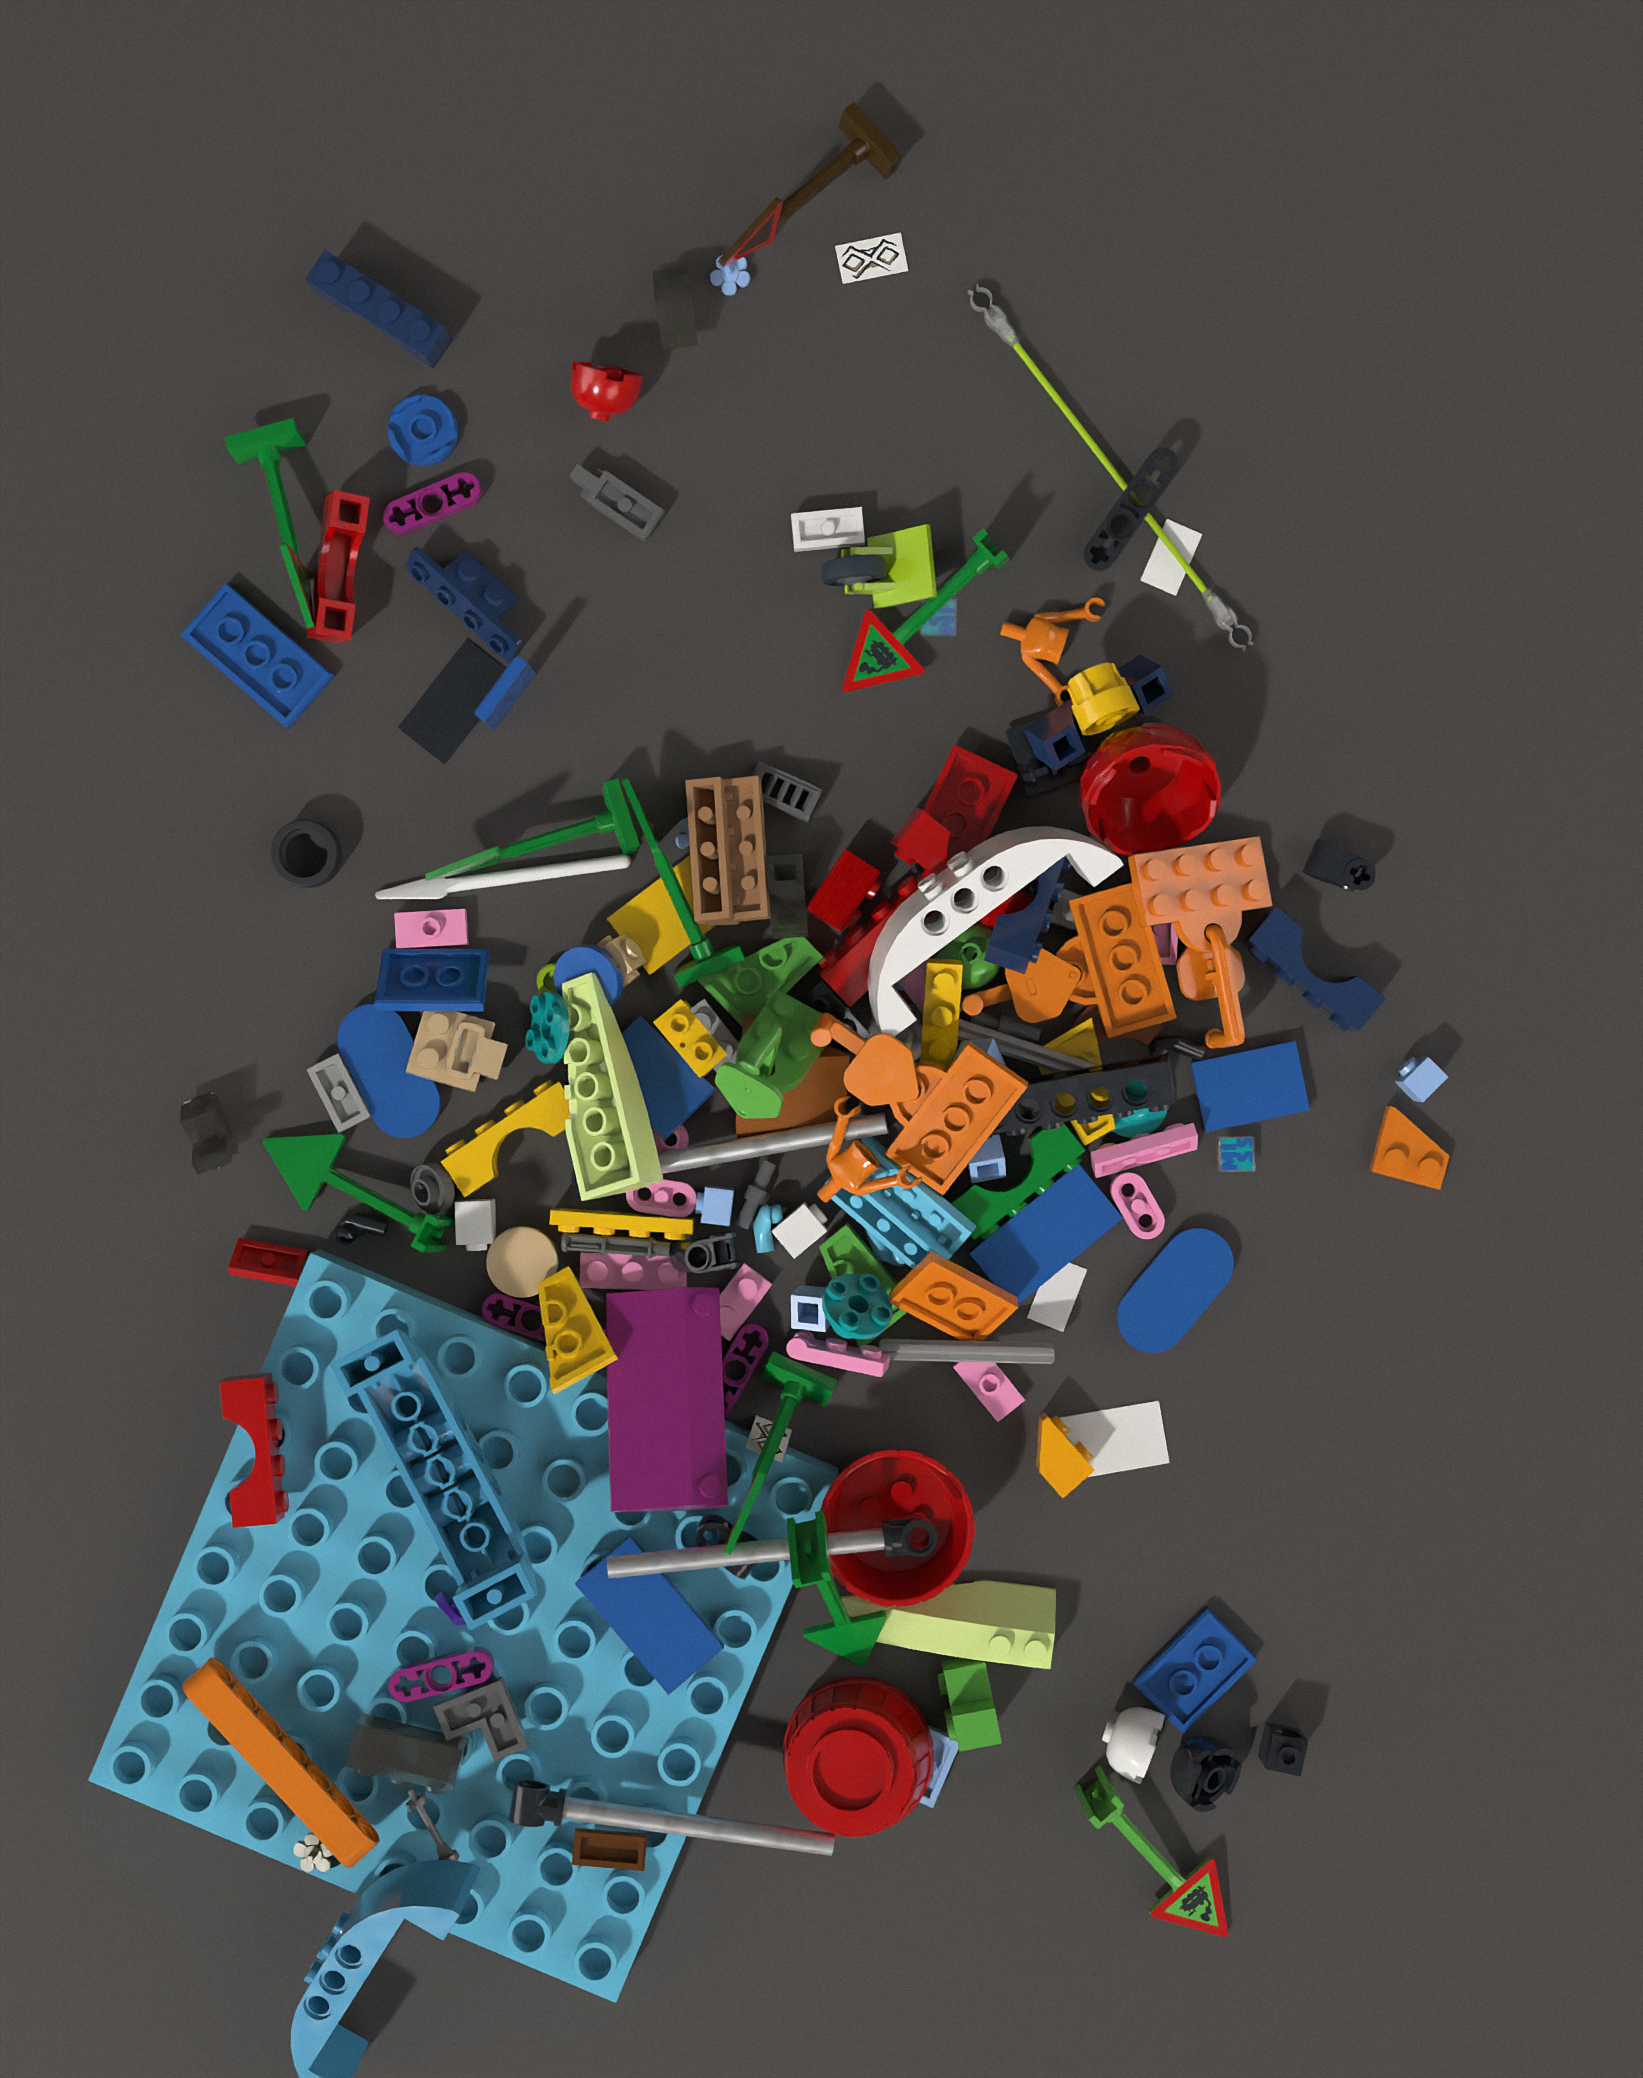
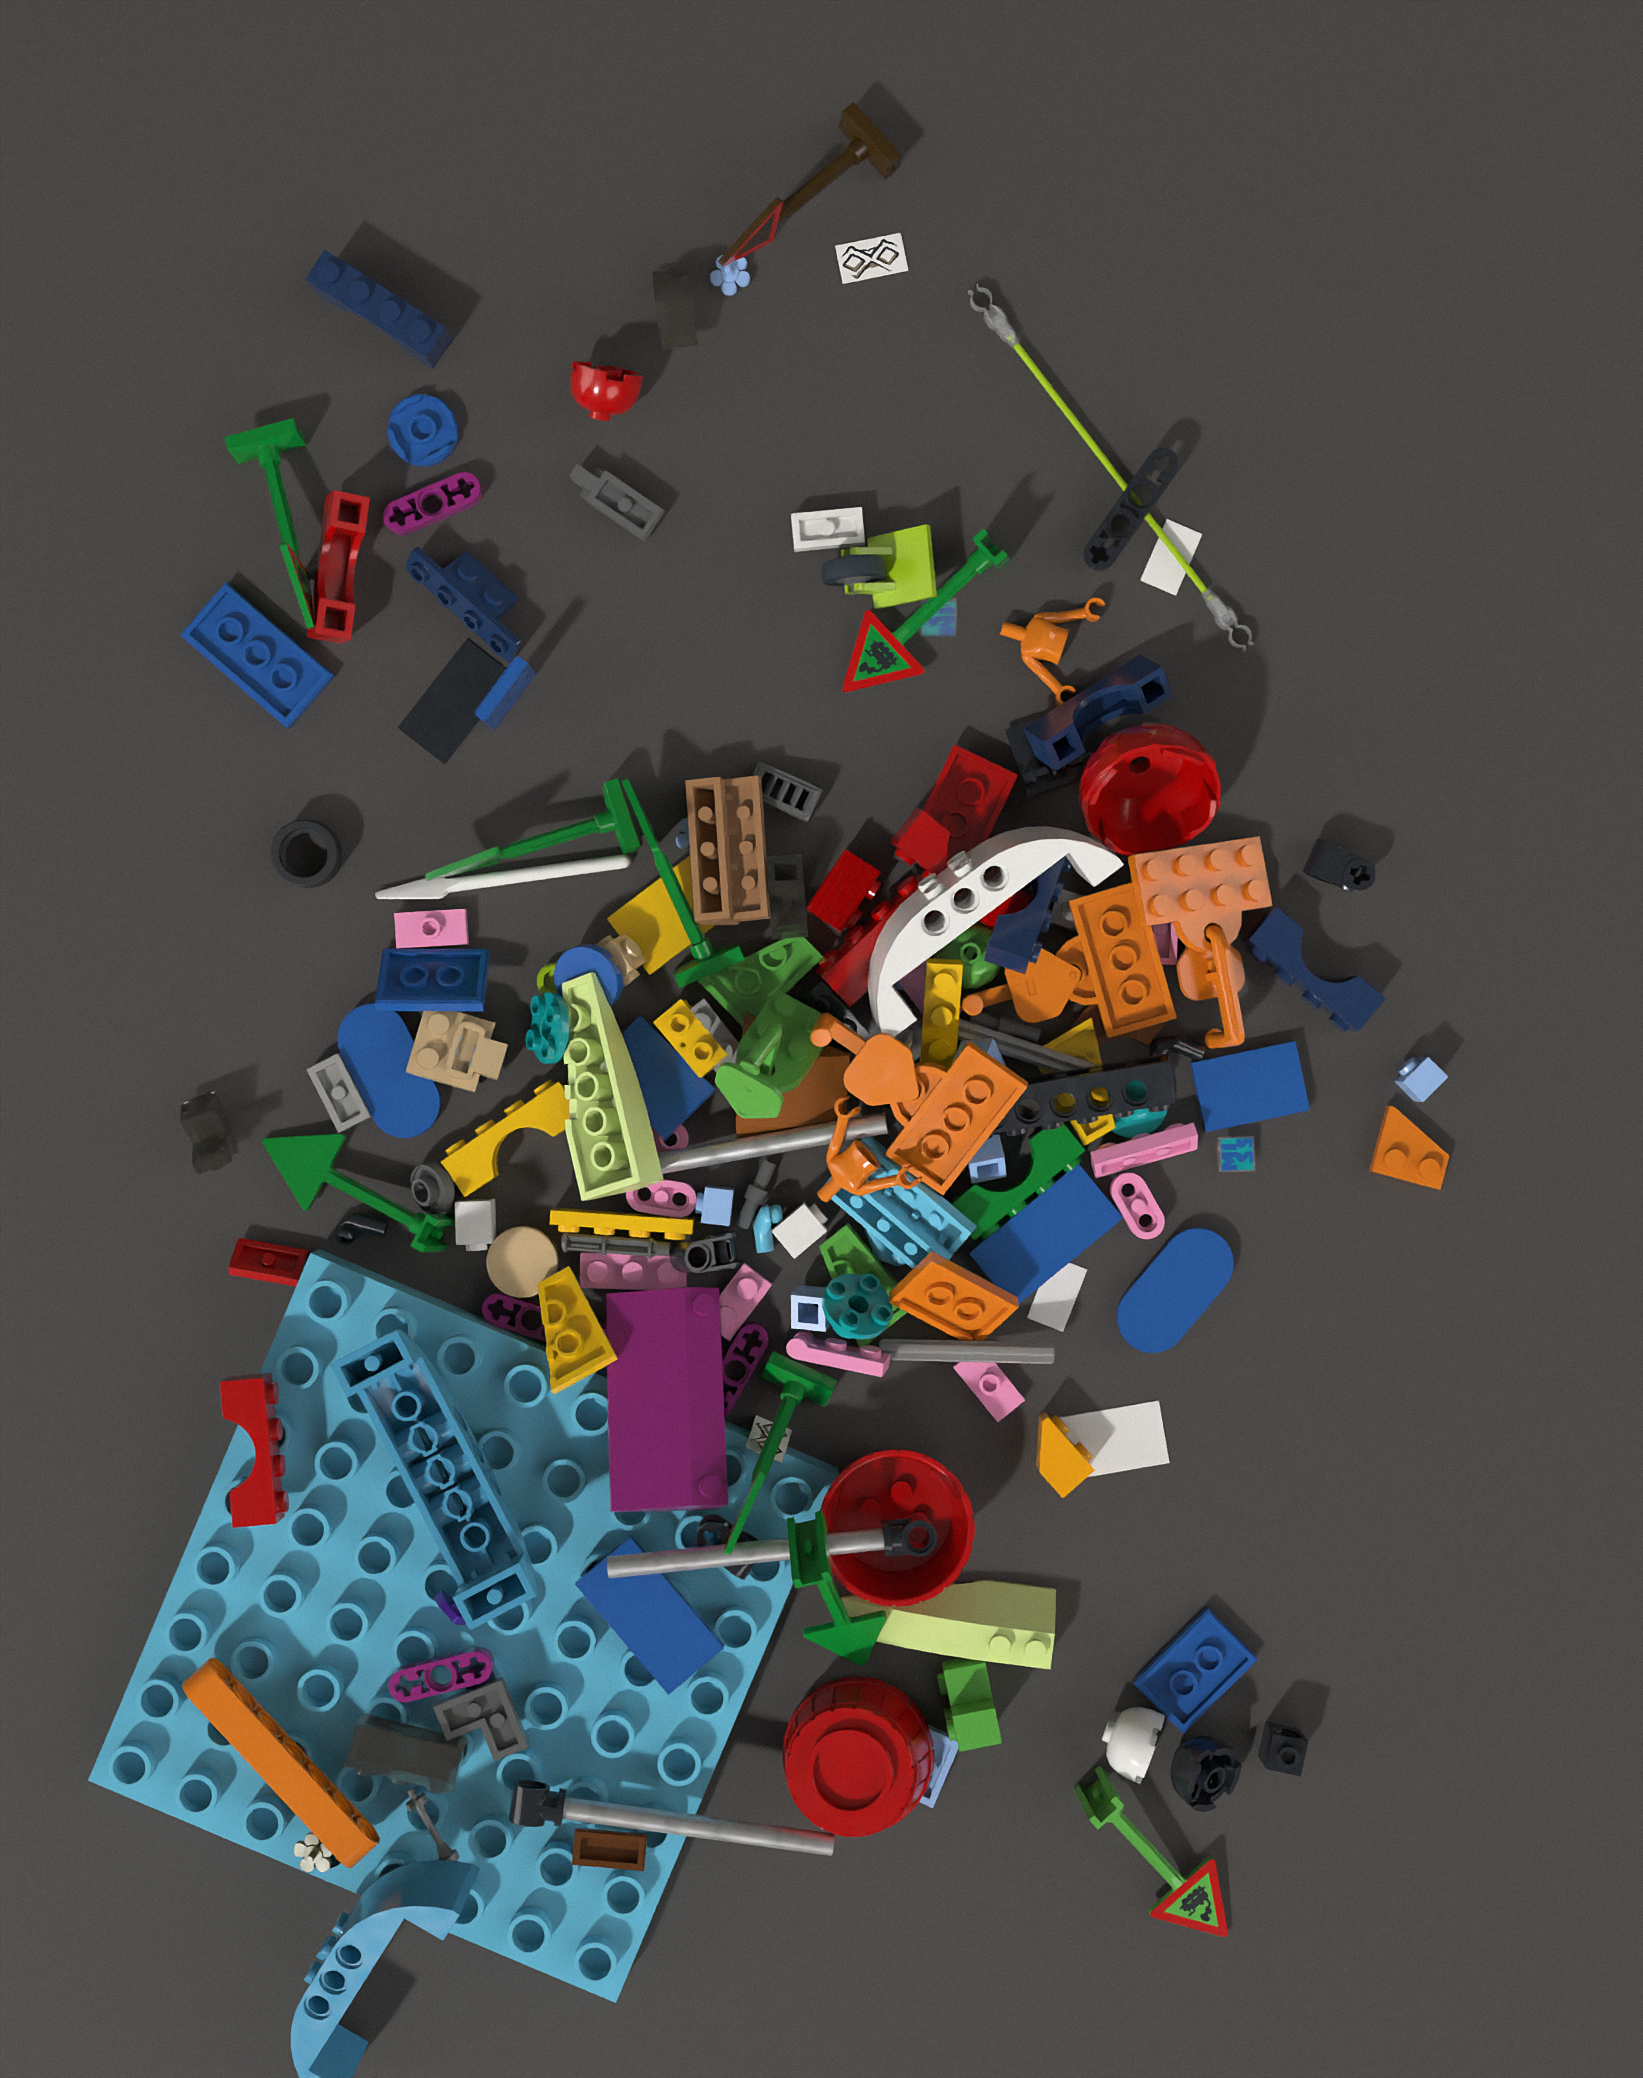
(1101, 698): yellow piece -> none

